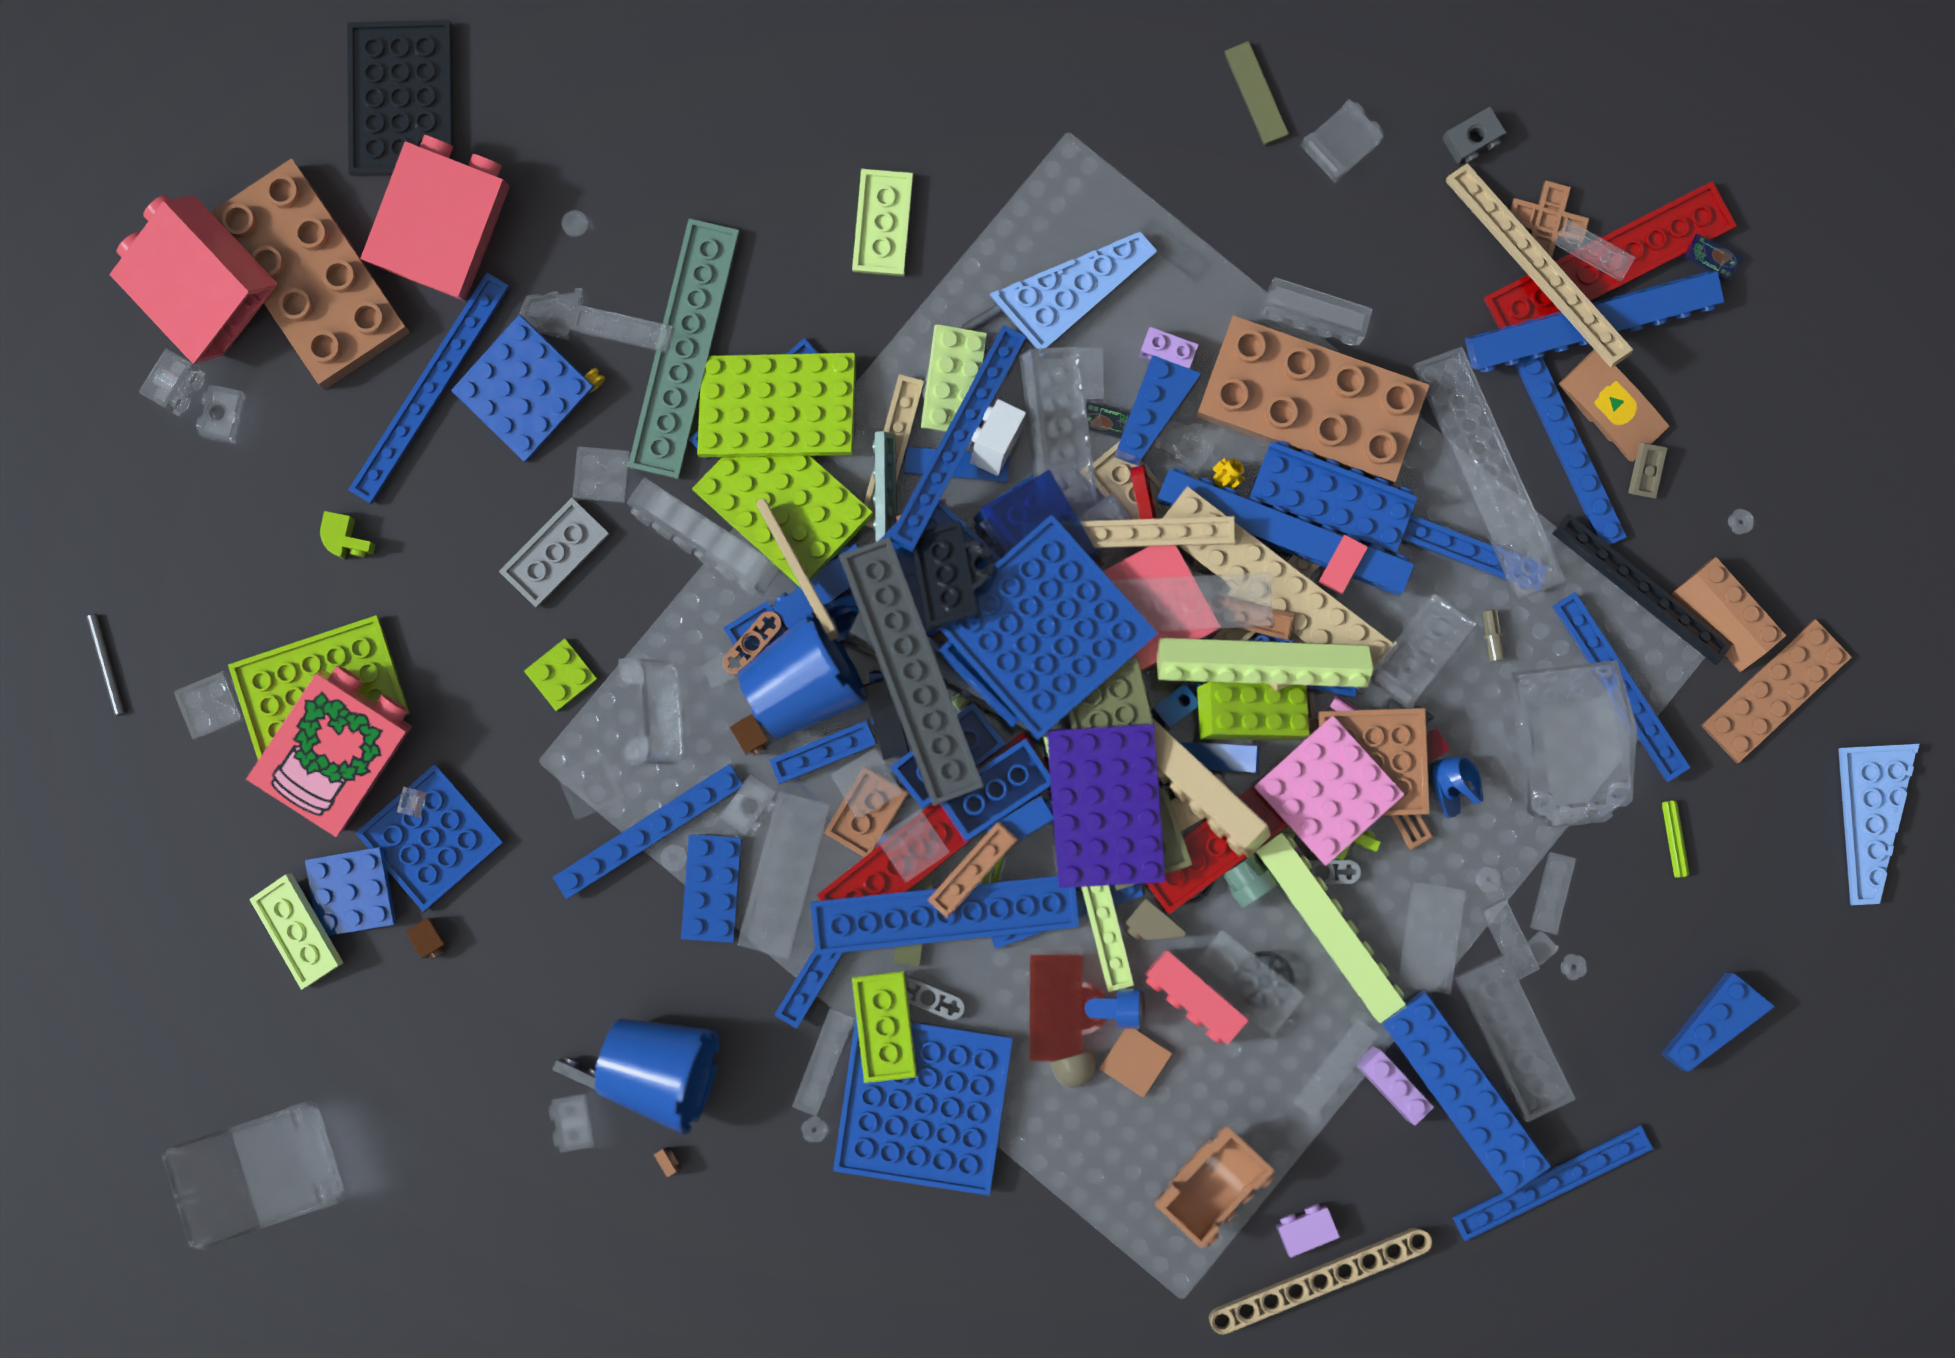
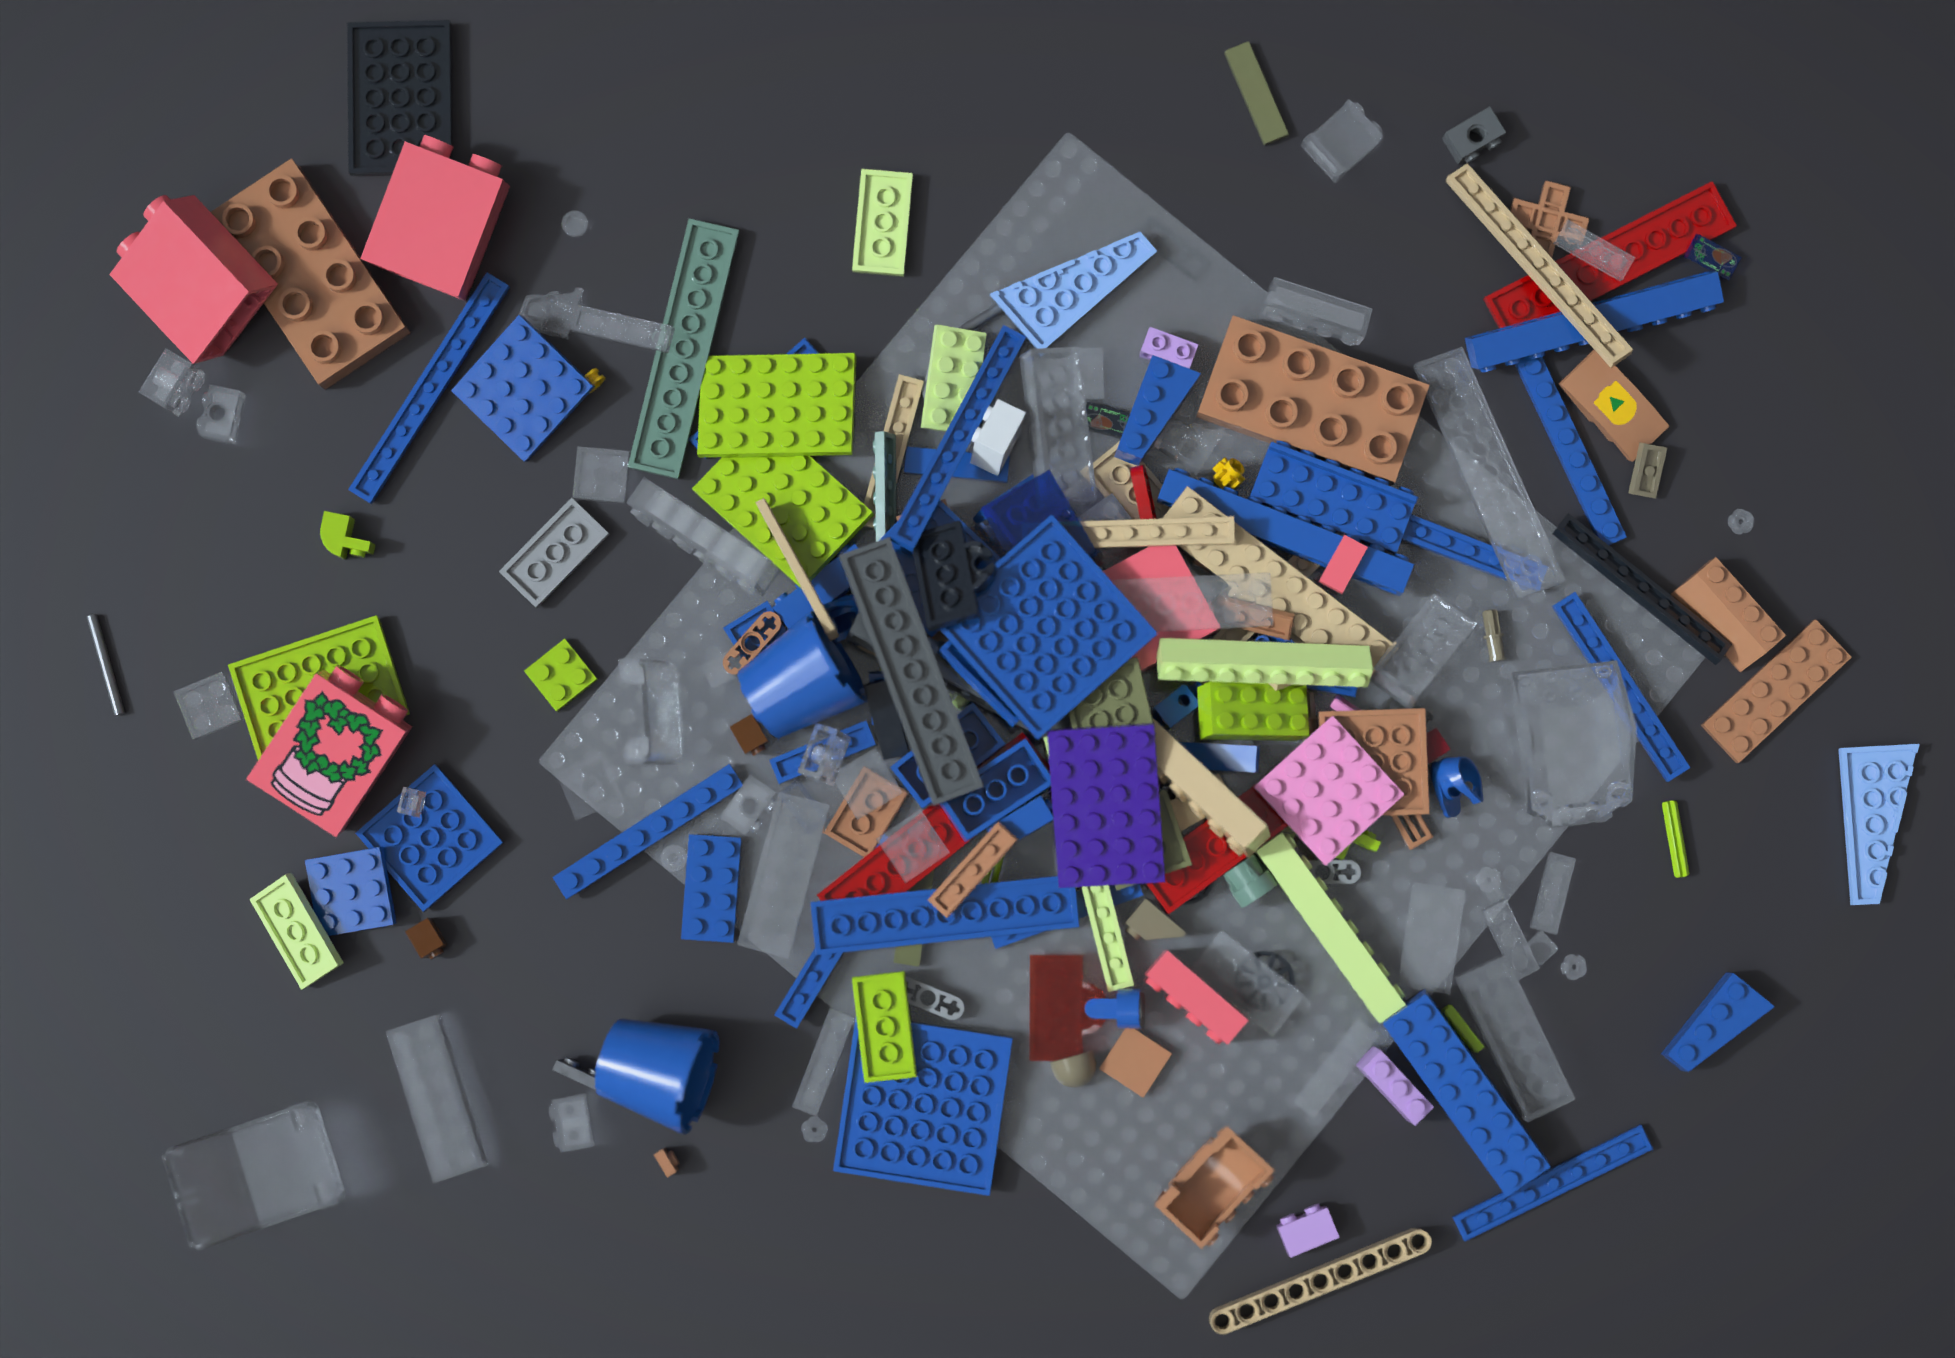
(437, 1098): none -> clear brick
(824, 754): none -> clear brick
(1462, 1029): none -> lime tile

